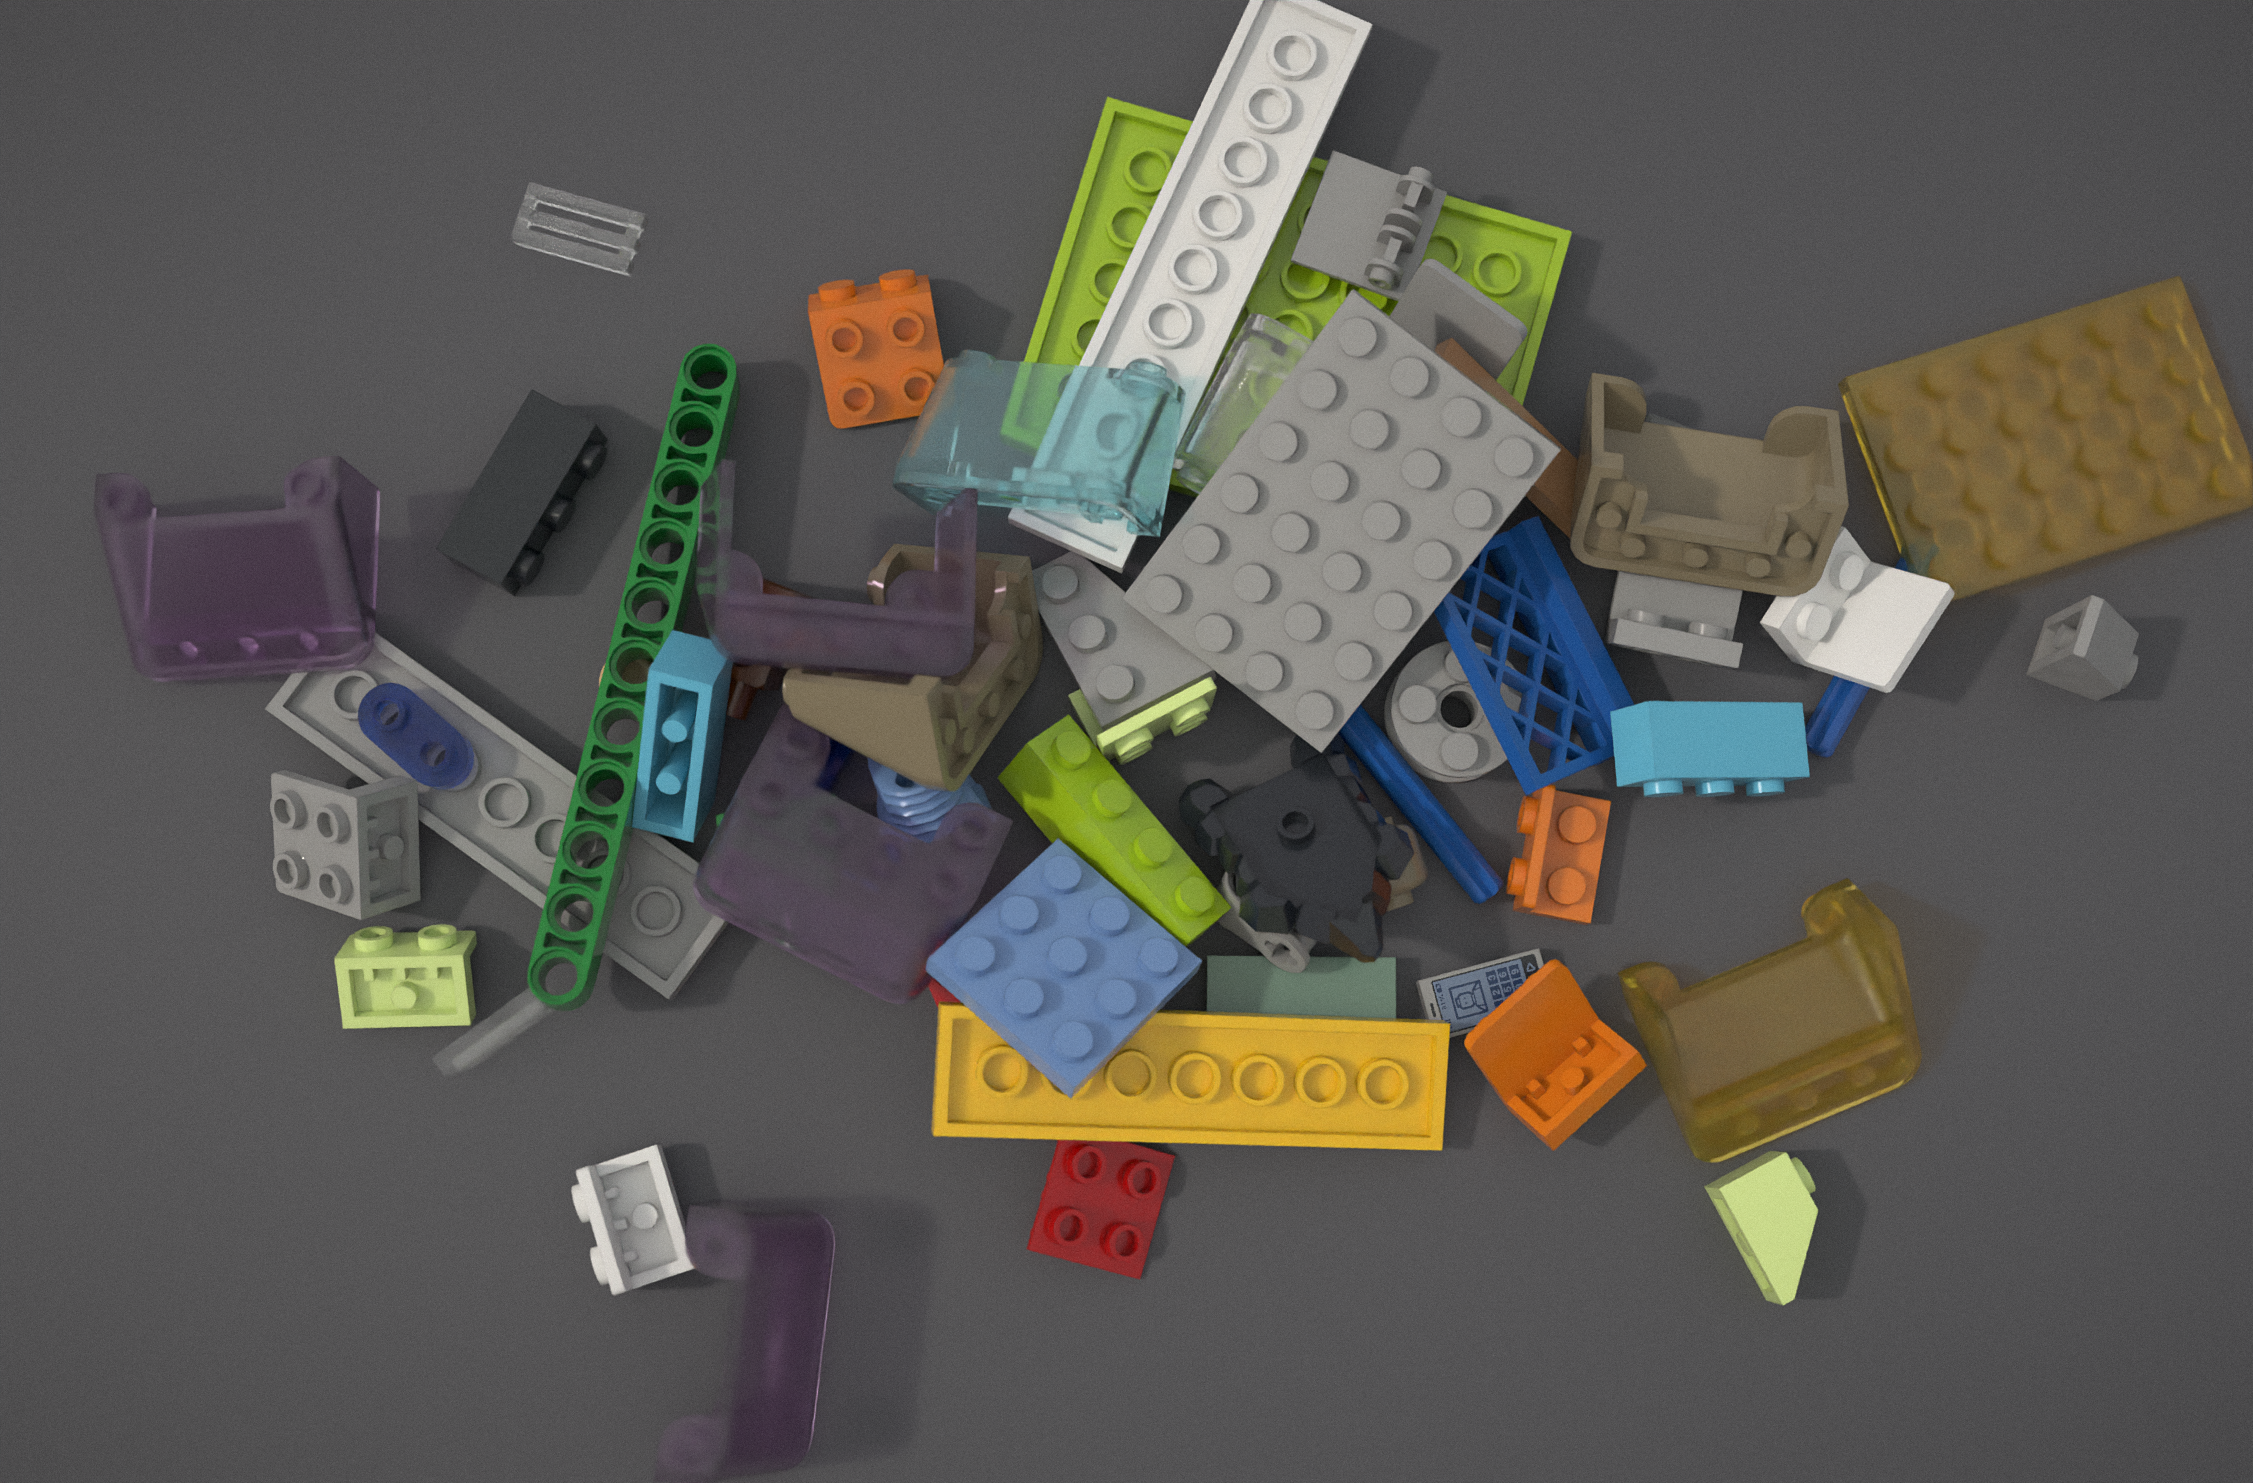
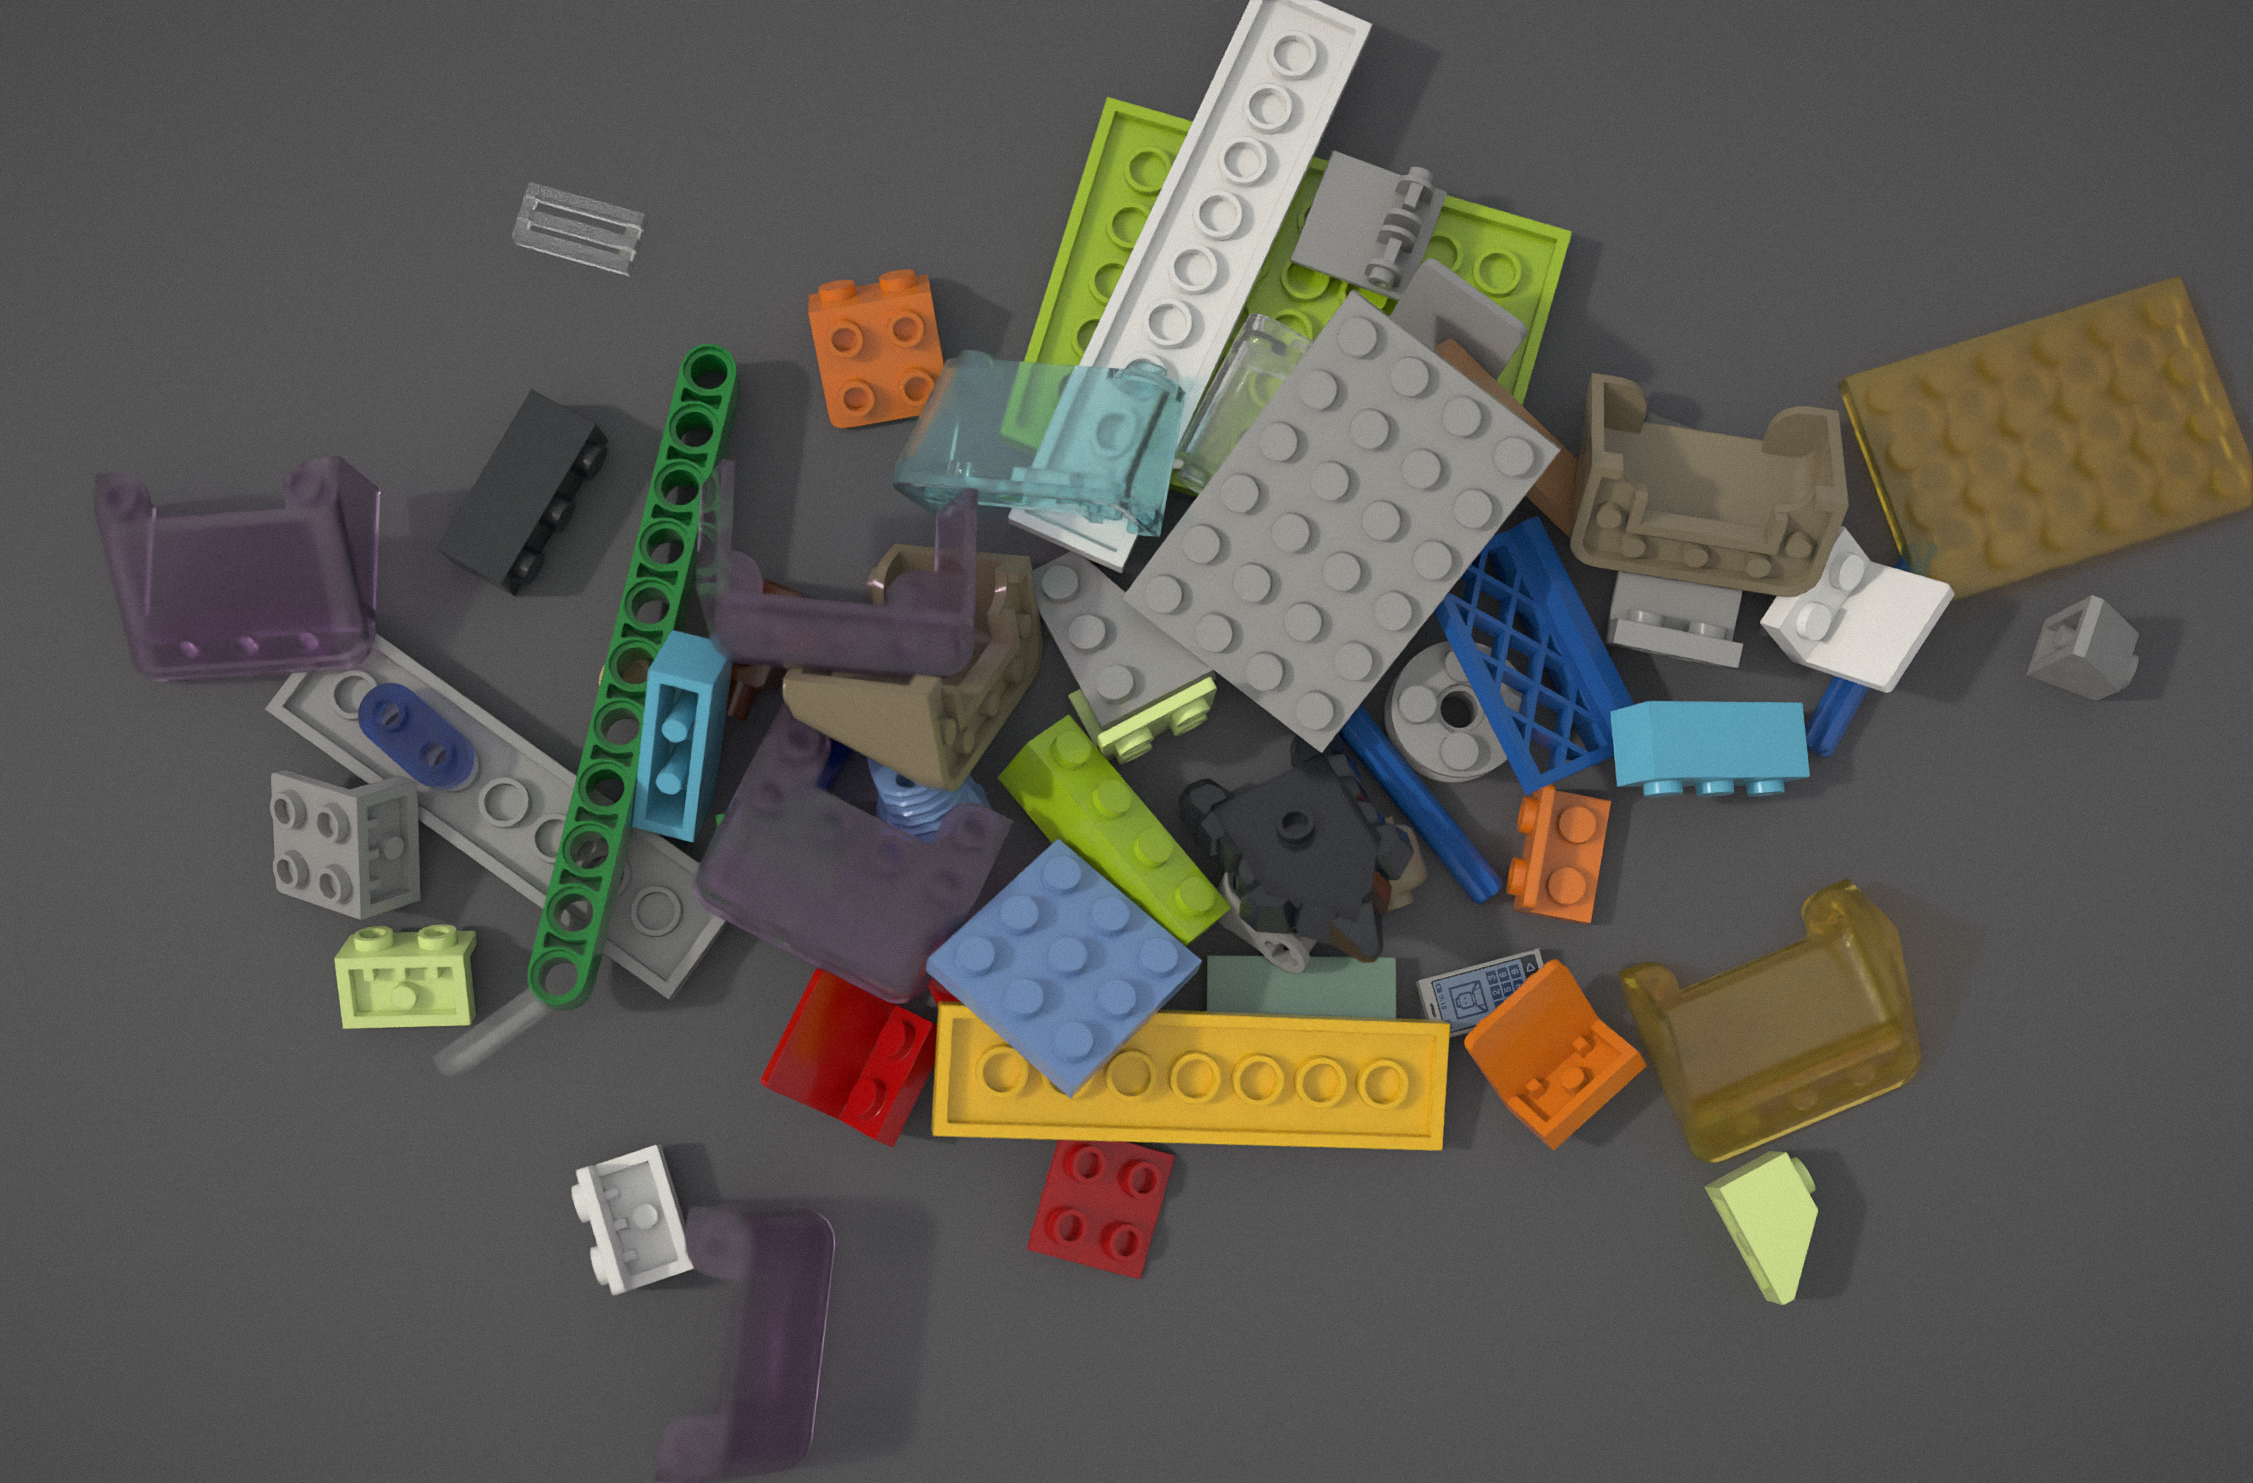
(853, 1057): none -> red bracket

